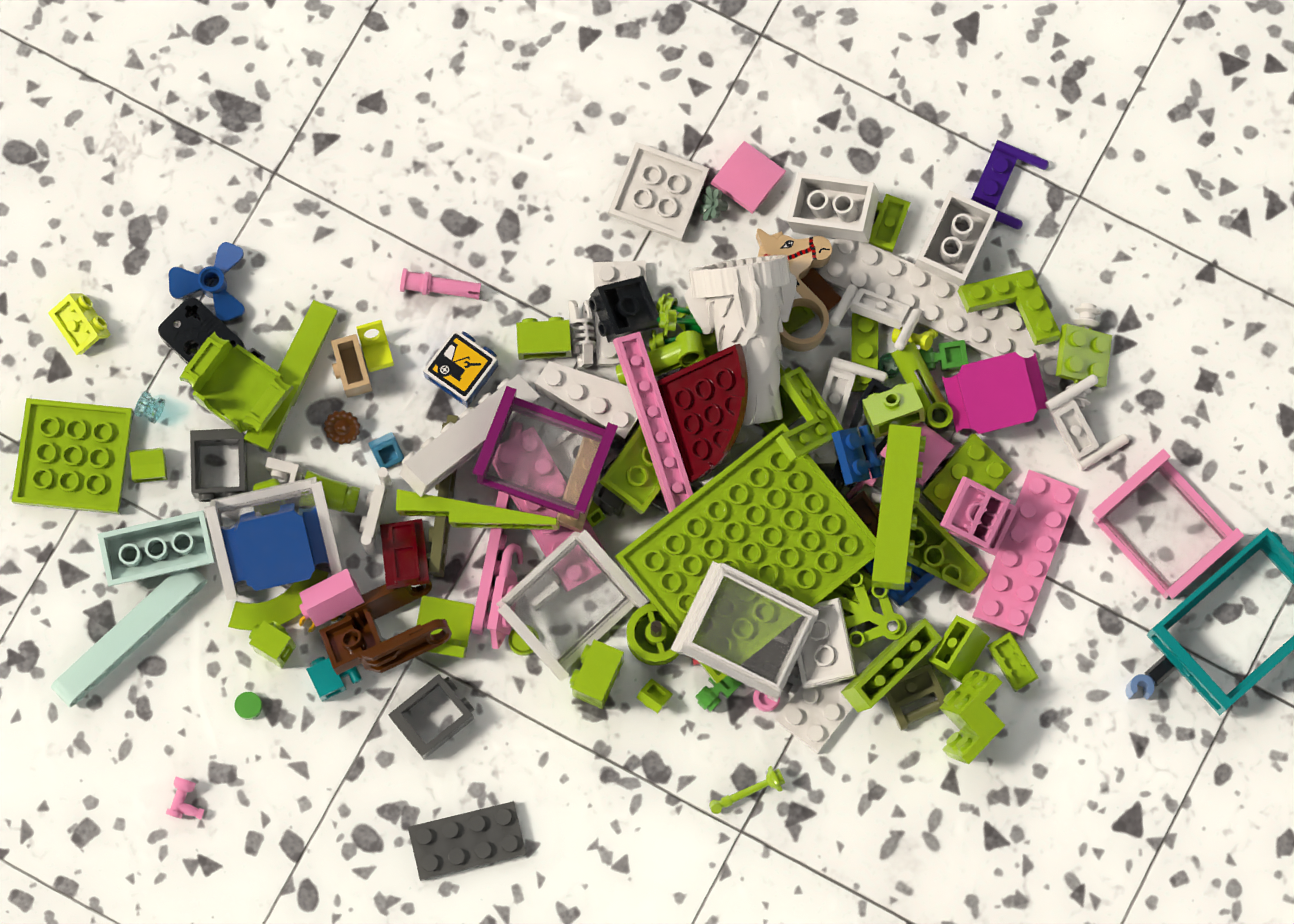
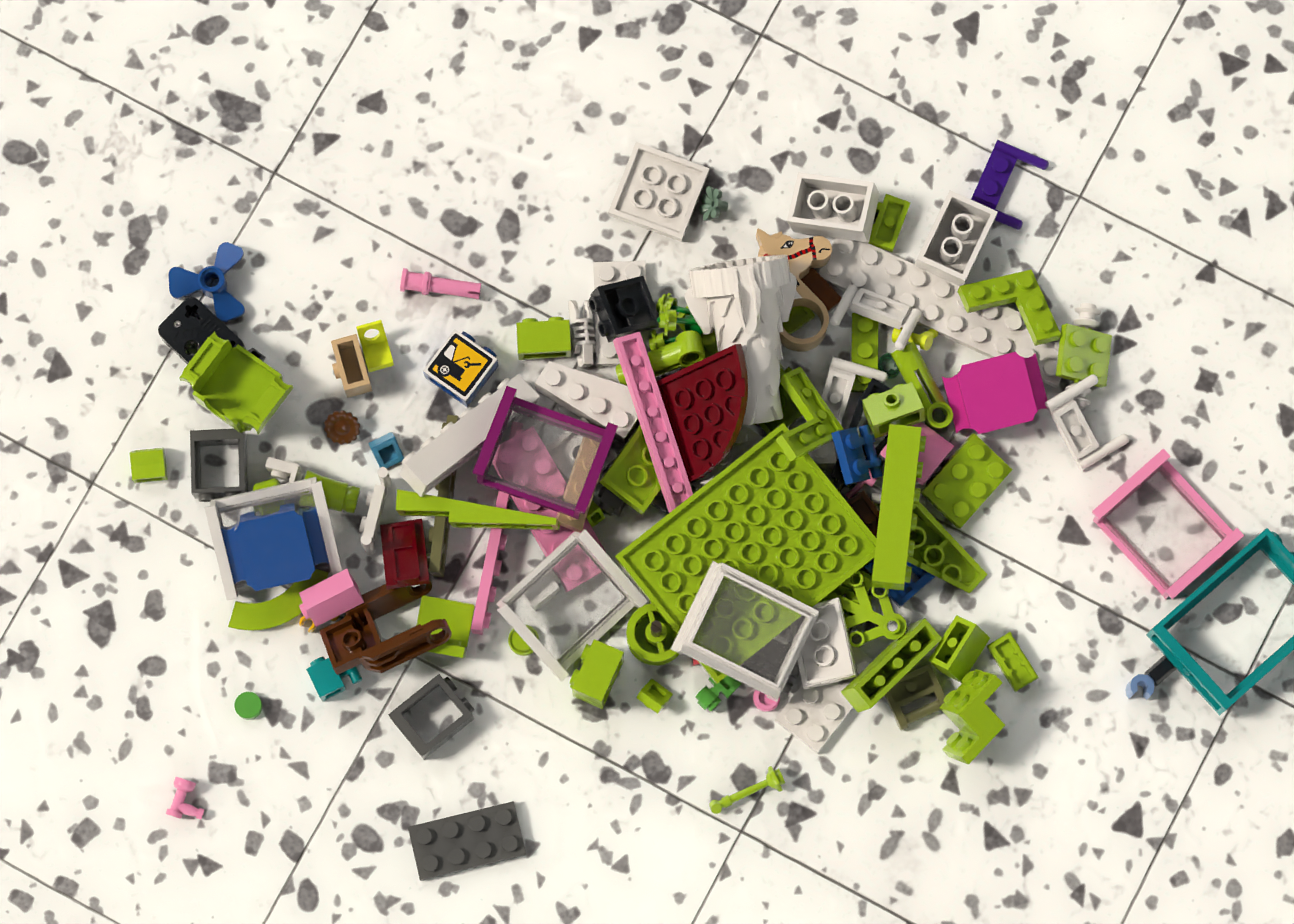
(72, 456): lime plate -> none
(79, 322): neon yellow bracket -> none
(127, 635): light aqua beam -> none
(149, 407): clear light blue wheel -> none
(156, 548): light aqua slope -> none
(272, 642): lime brick -> none
(296, 369): lime slope -> none
(504, 583): bright pink plate -> none
(748, 177): bright pink slope -> none
(950, 355): bright green plate -> none
(979, 516): bright pink bracket -> none
(1025, 553): bright pink plate -> none

